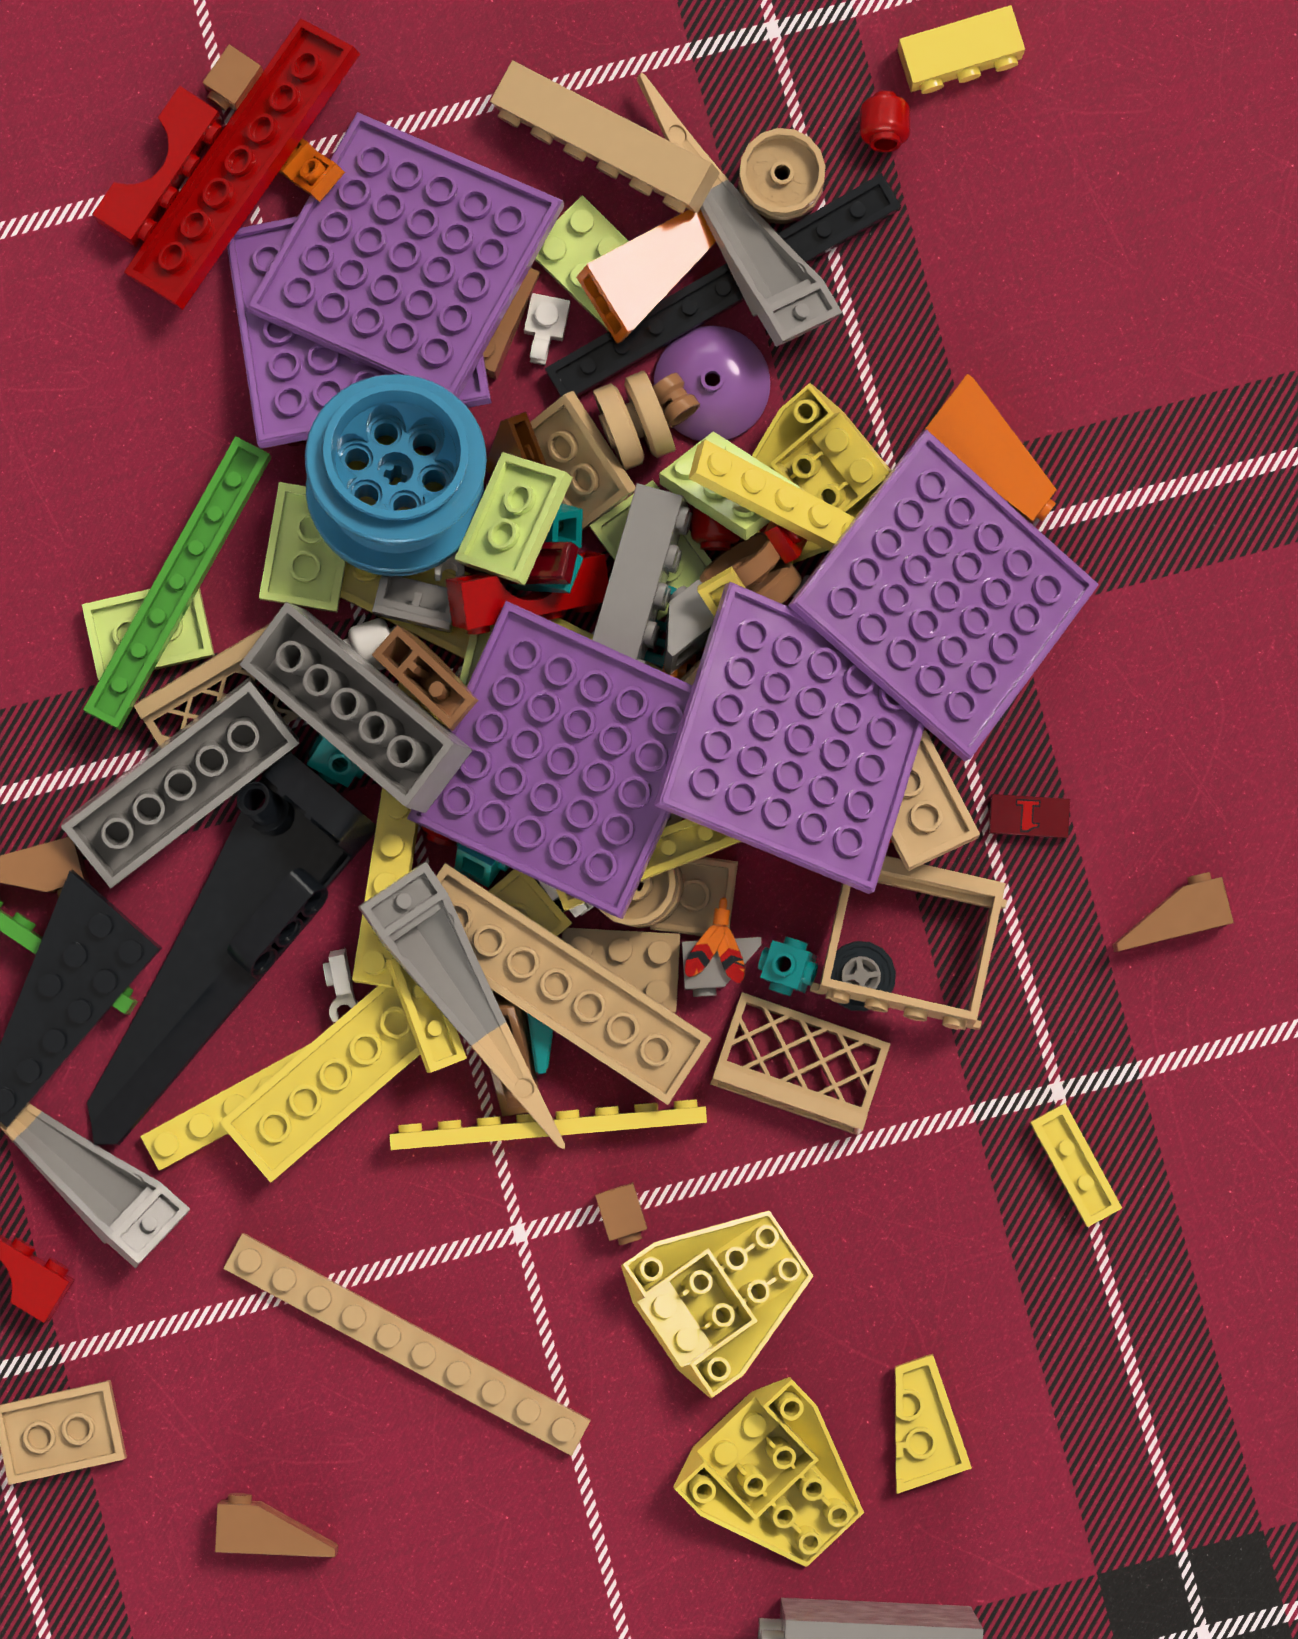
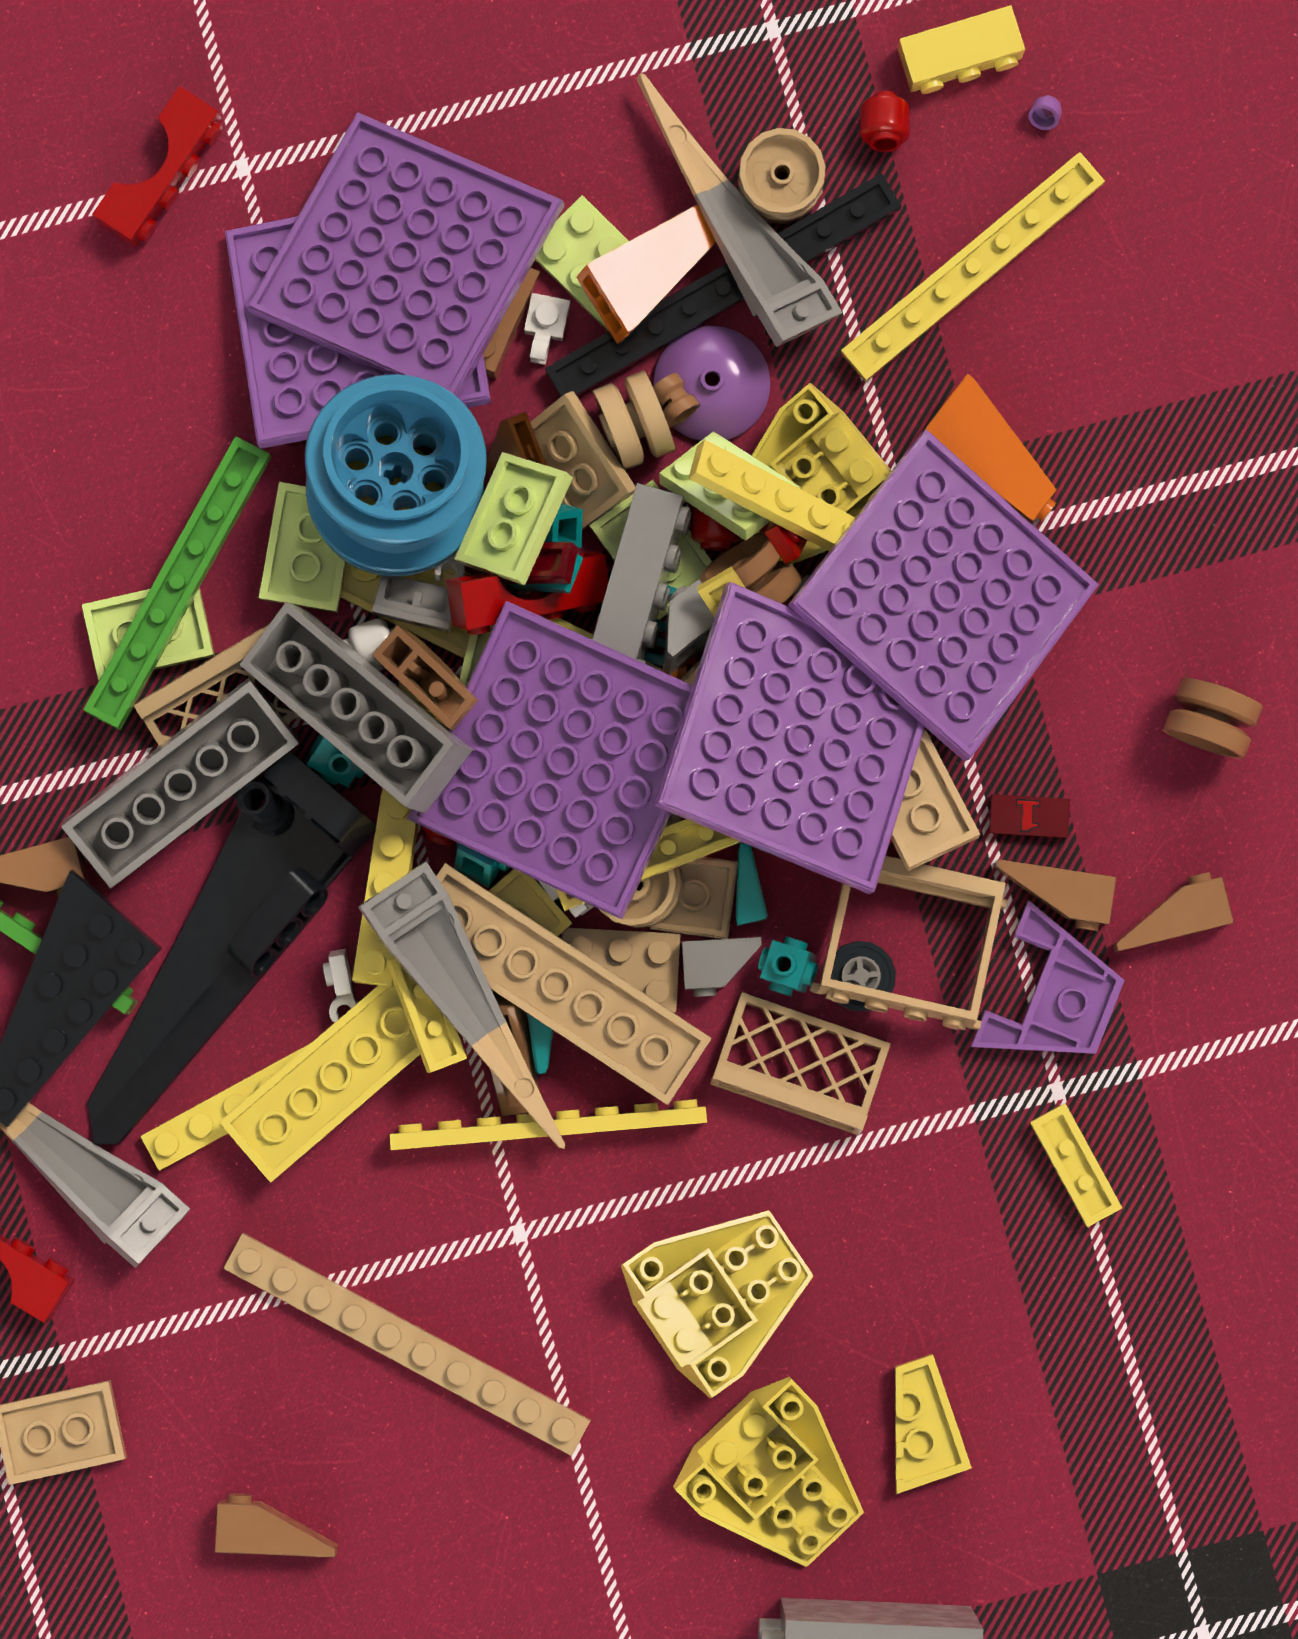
(231, 79): medium nougat brick -> none
(242, 163): red plate -> none
(311, 170): orange slope -> none
(605, 138): tan brick -> none
(622, 1213): medium nougat brick -> none
(720, 939): piece -> none
(750, 900): none -> teal slope
(972, 267): none -> light yellow plate
(1040, 112): none -> medium lavender hinge
(1069, 893): none -> medium nougat slope
(1069, 1000): none -> medium lavender wing
(1212, 718): none -> medium nougat wheel

